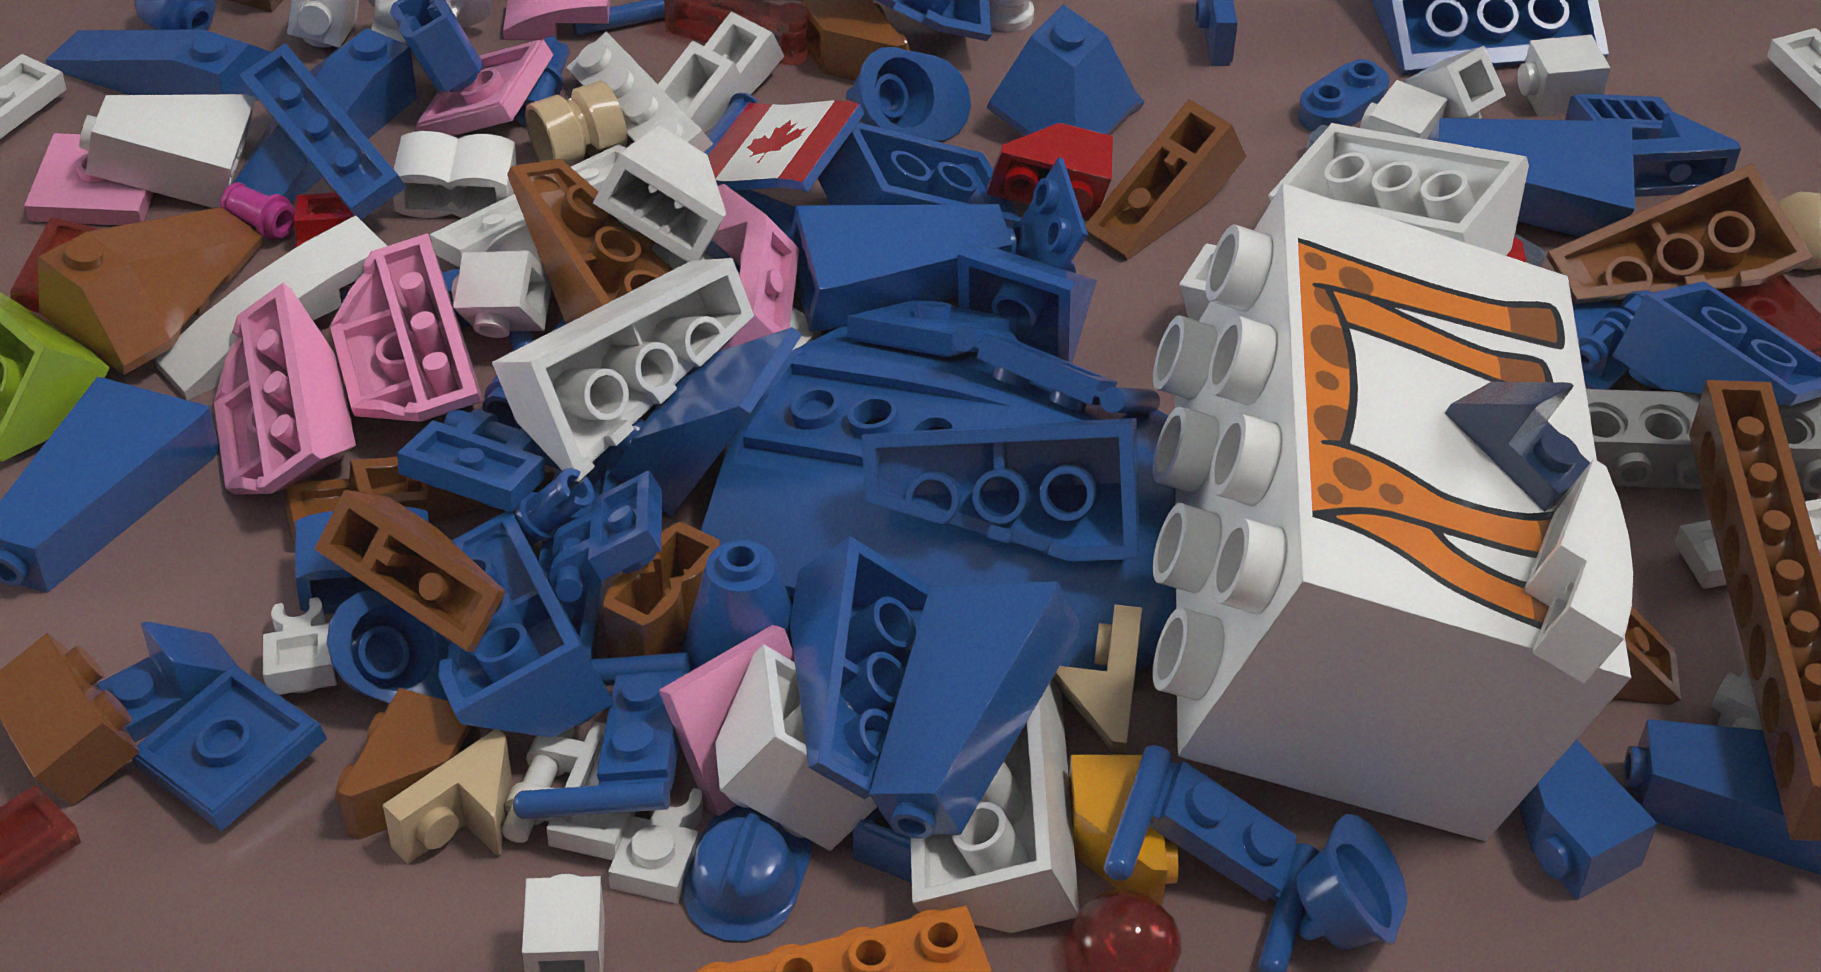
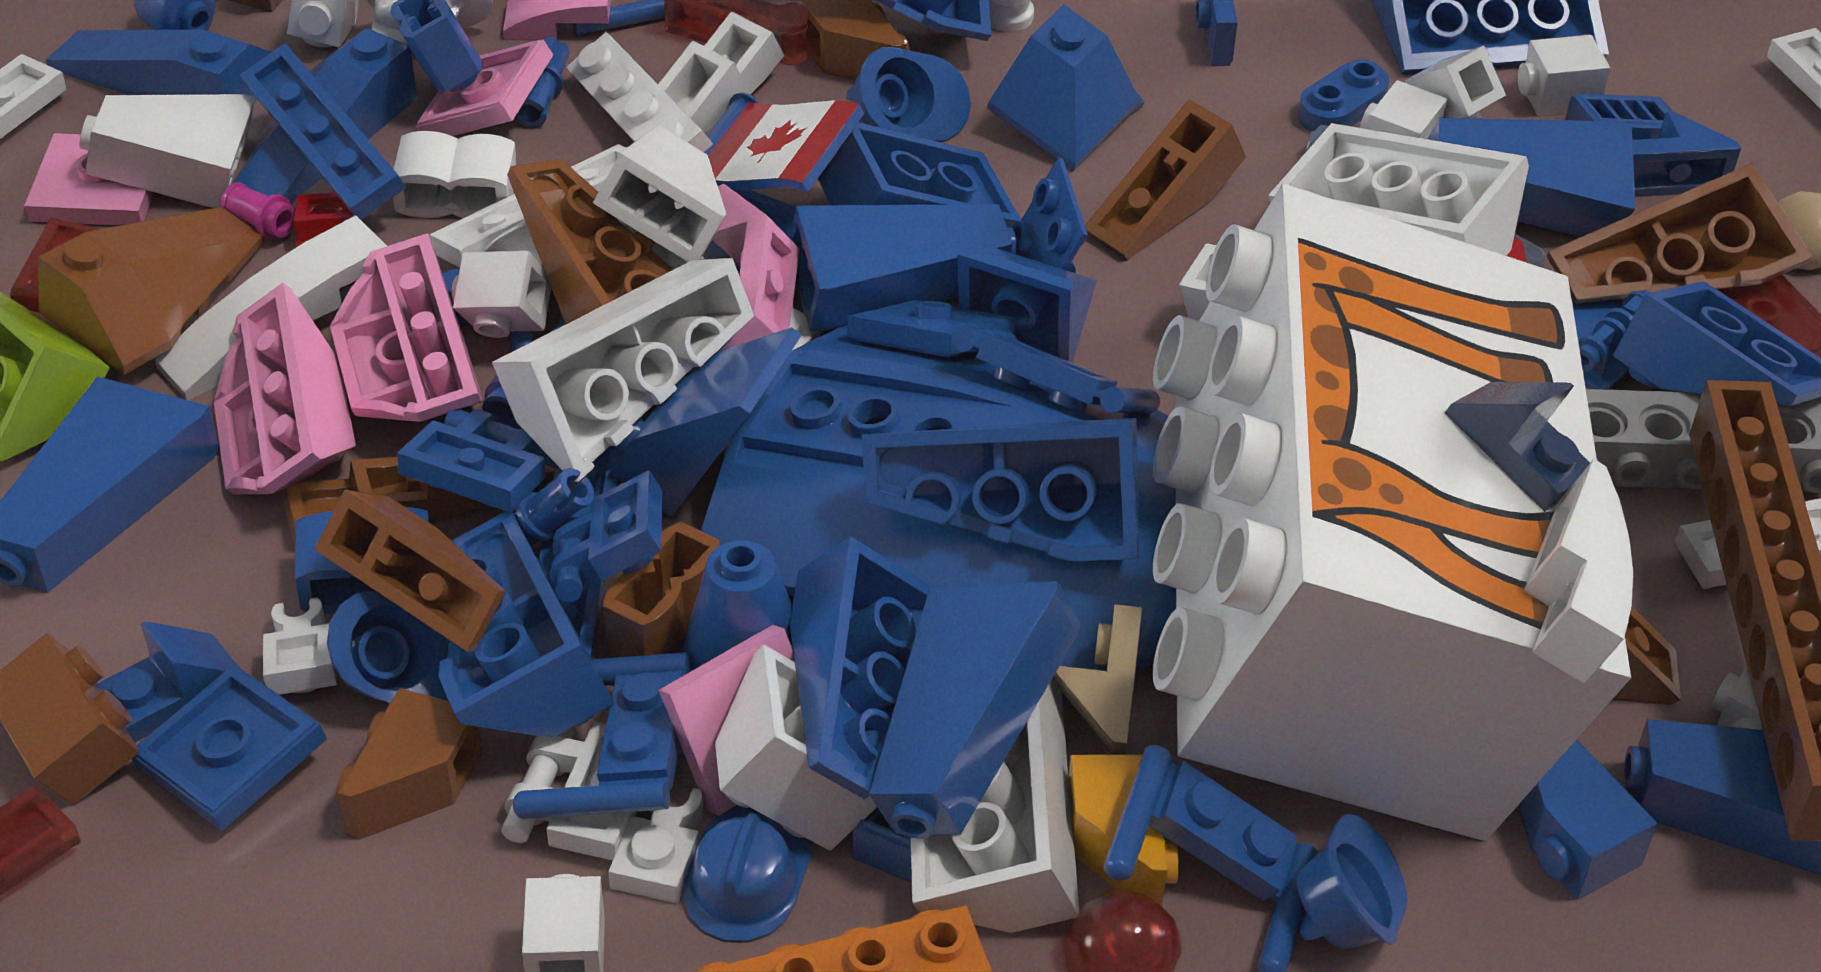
(459, 793): tan slope -> none
(582, 125): tan wheel -> none
(1031, 157): red slope -> none

